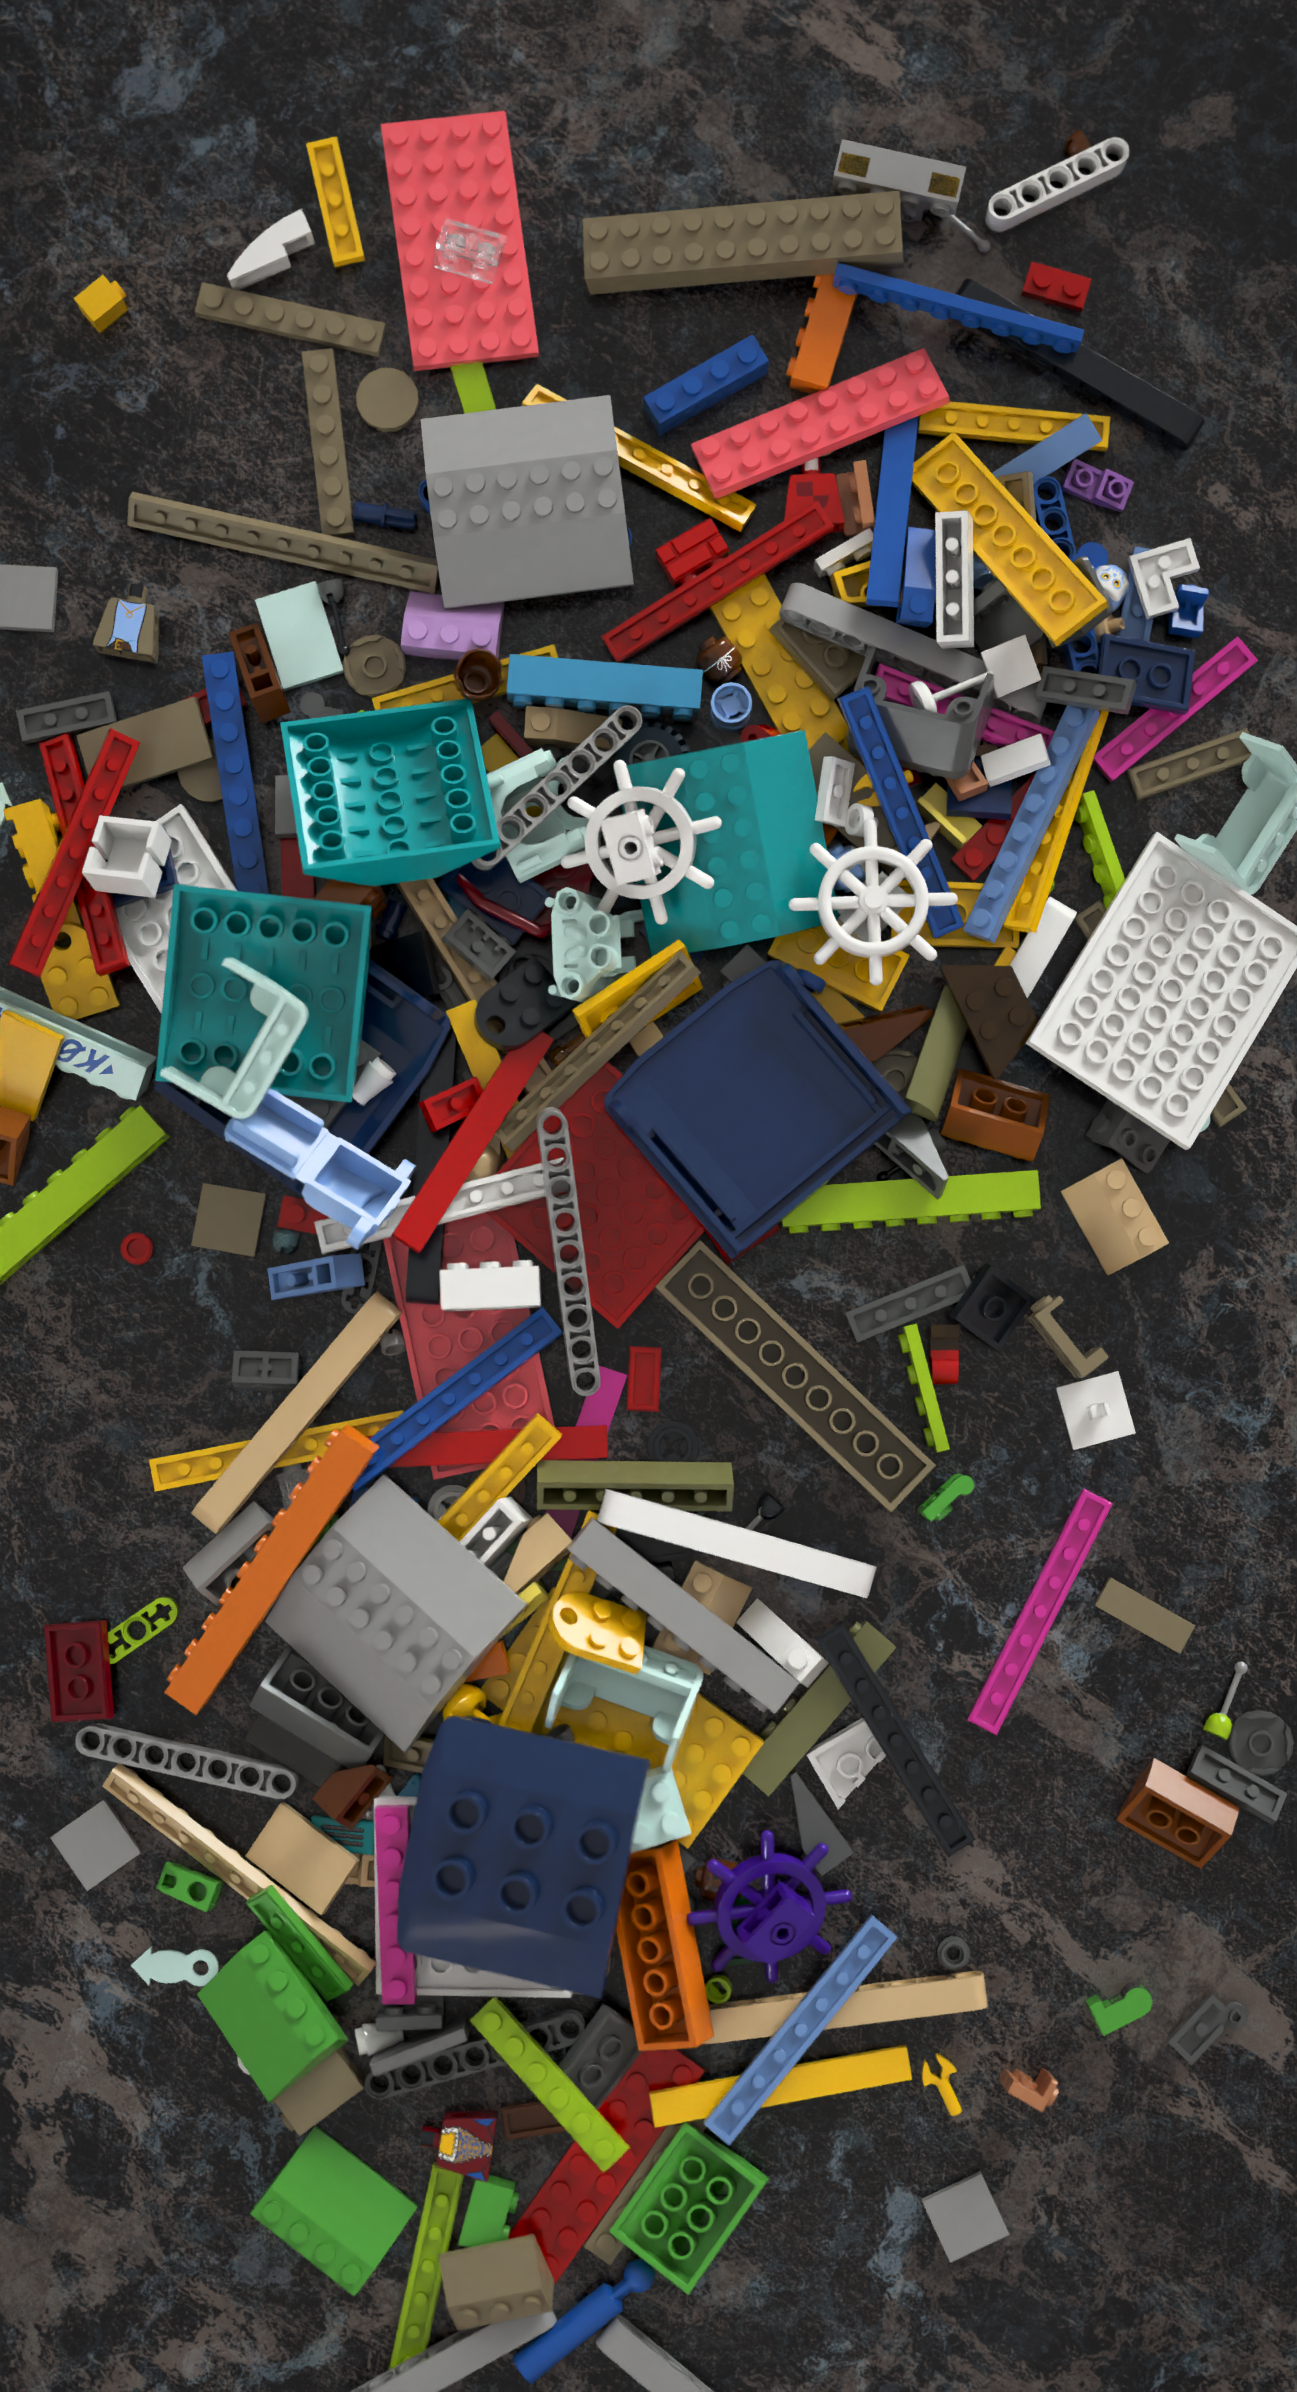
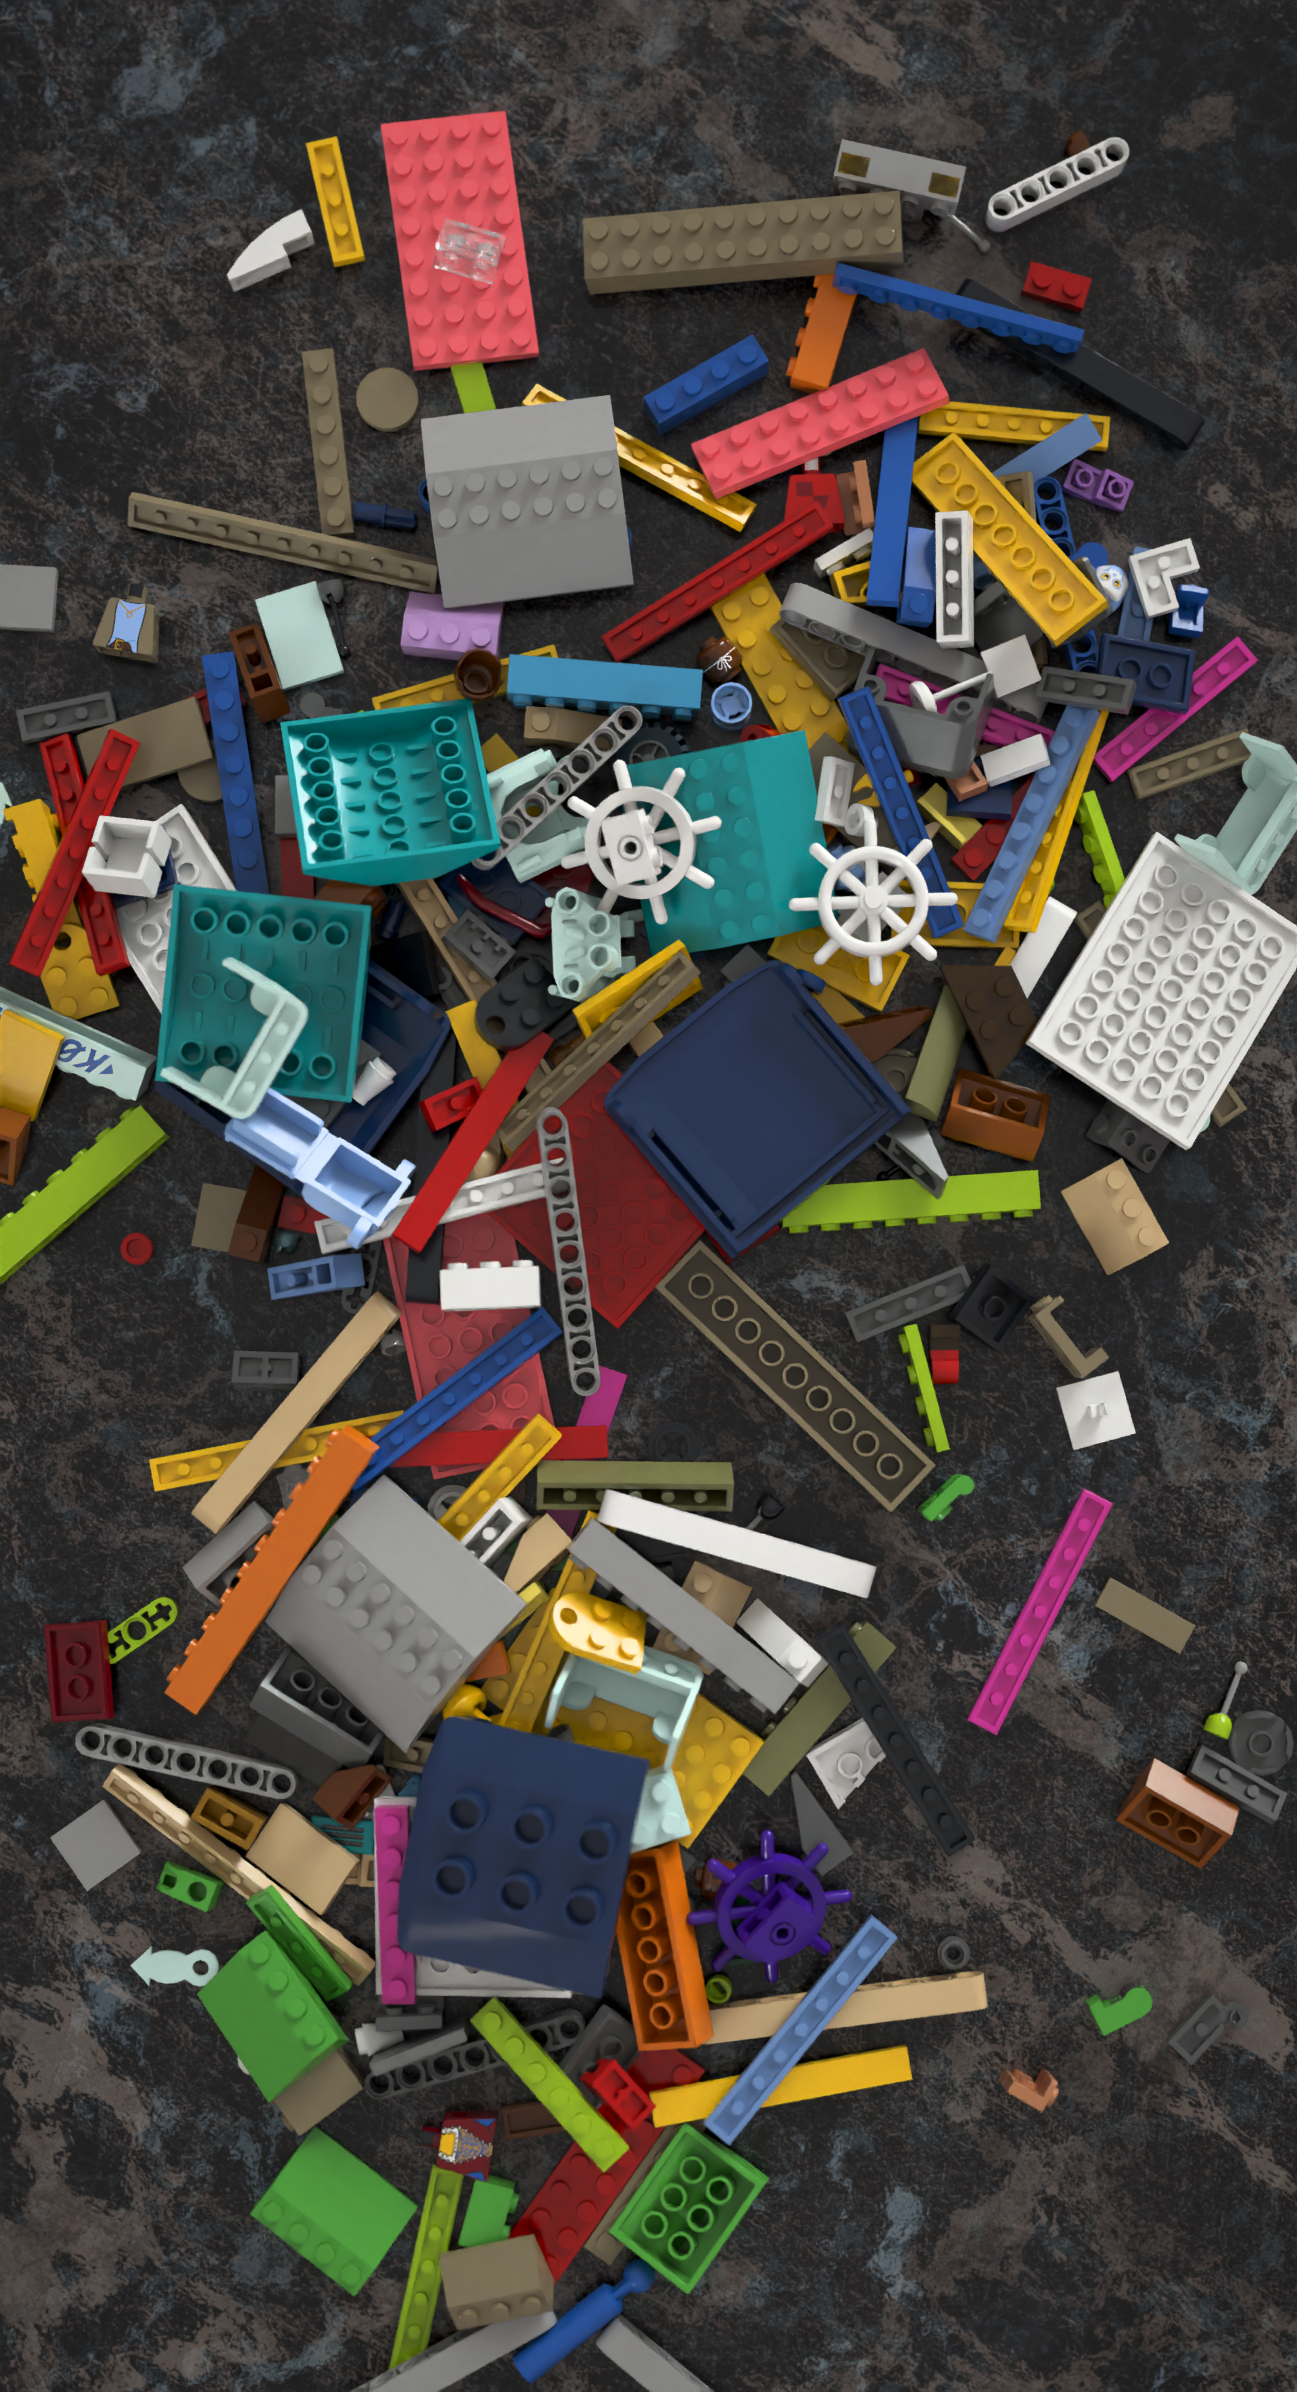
(102, 303): yellow brick -> none
(229, 1816): none -> pearl gold brick
(257, 1217): none -> reddish brown slope
(290, 319): dark tan plate -> none
(374, 666): dark tan tile -> none
(509, 735): dark red tile -> none
(618, 2093): none -> red hinge
(644, 1378): red tile -> none
(692, 553): red brick -> none
(942, 2083): yellow bar -> none
(965, 2216): light grey tile -> none
(1109, 626): tan tile -> none

